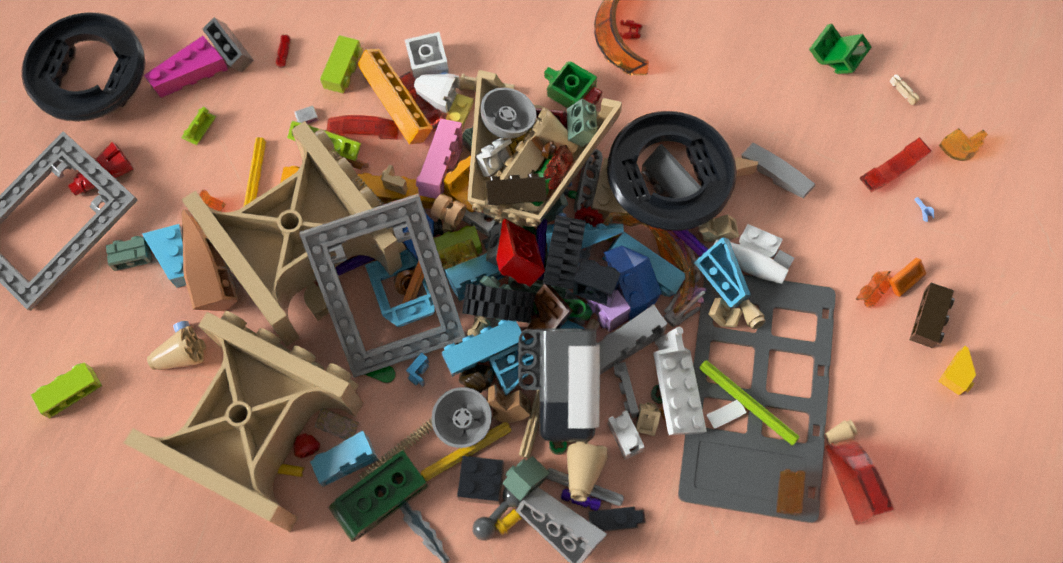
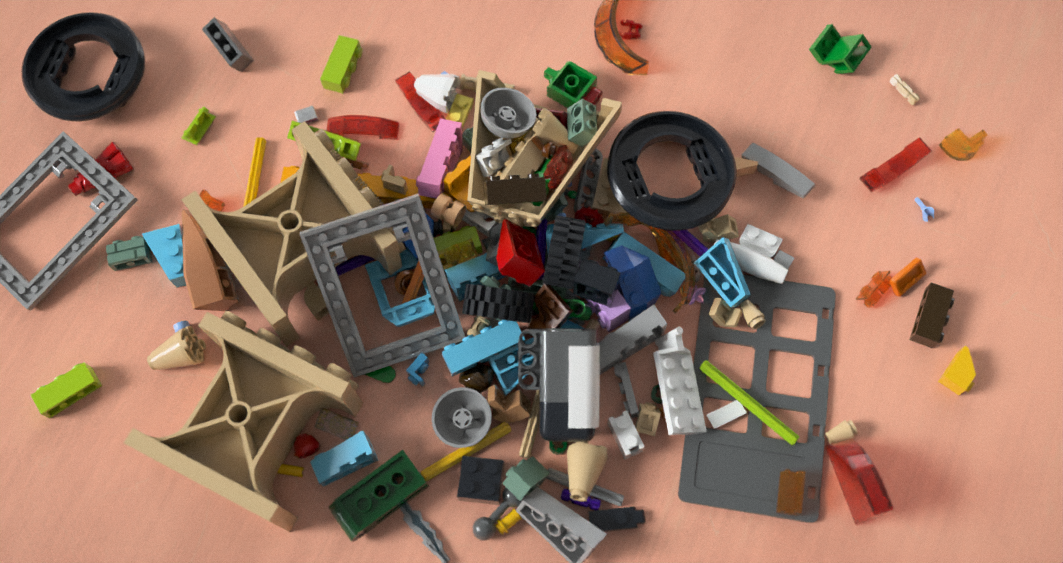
(186, 67): dark pink wedge -> none
(283, 50): red axle -> none
(394, 96): light orange brick -> none
(400, 446): tan piece -> none
(427, 55): white brick -> none
(668, 175): dark grey slope -> none
(676, 319): light grey plant -> none

